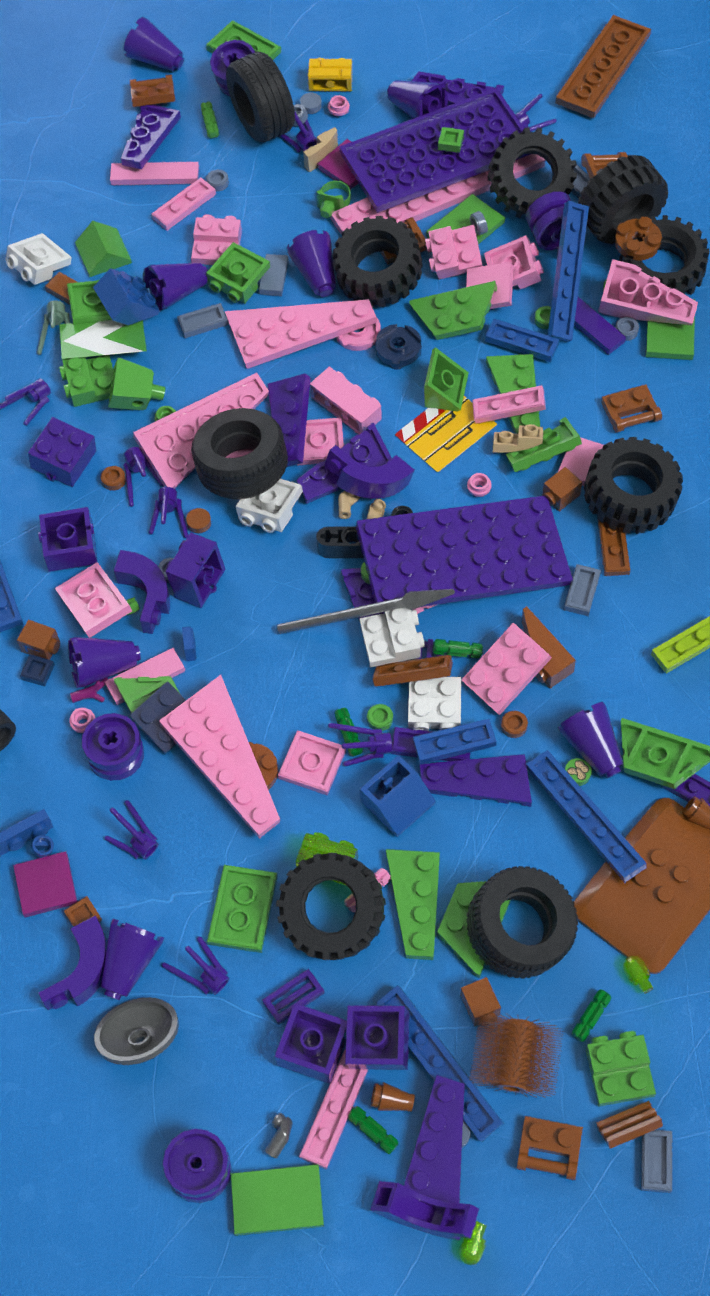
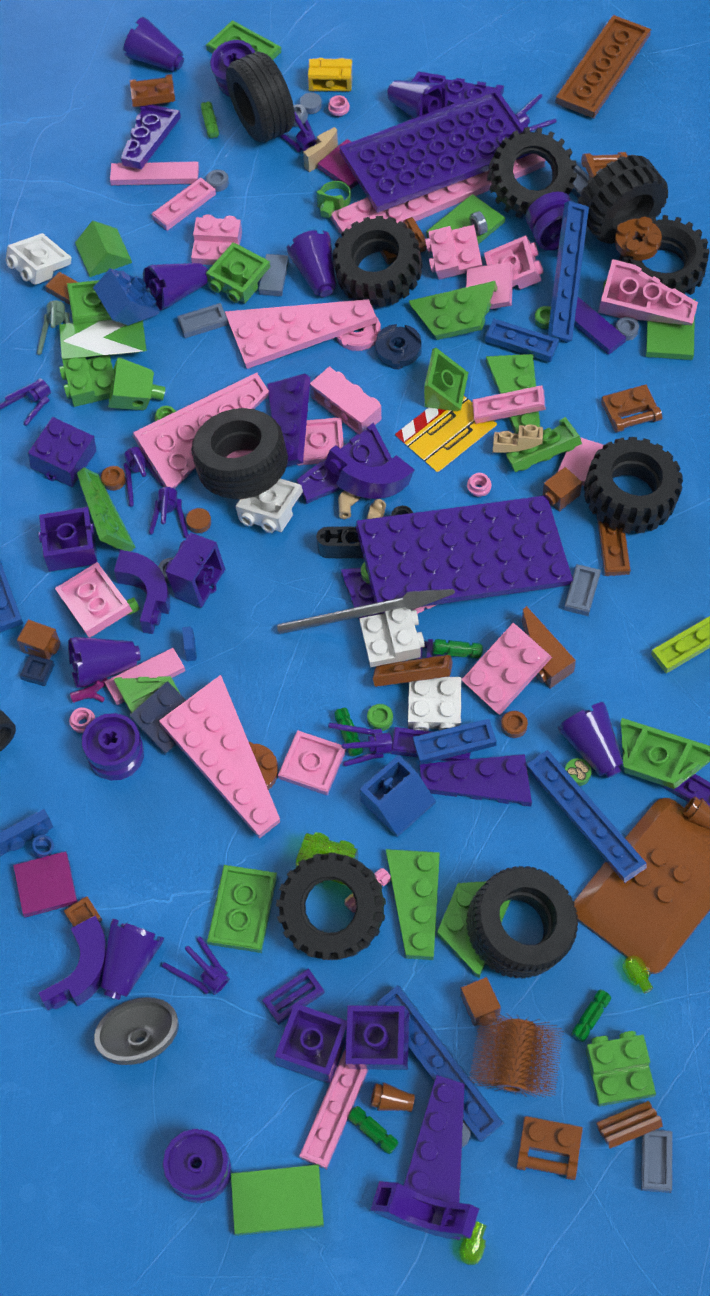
(103, 512): none -> bright green wing
(142, 843): dark purple plant -> none
(282, 1135): flat silver arm -> none
(451, 139): bright green plate -> none

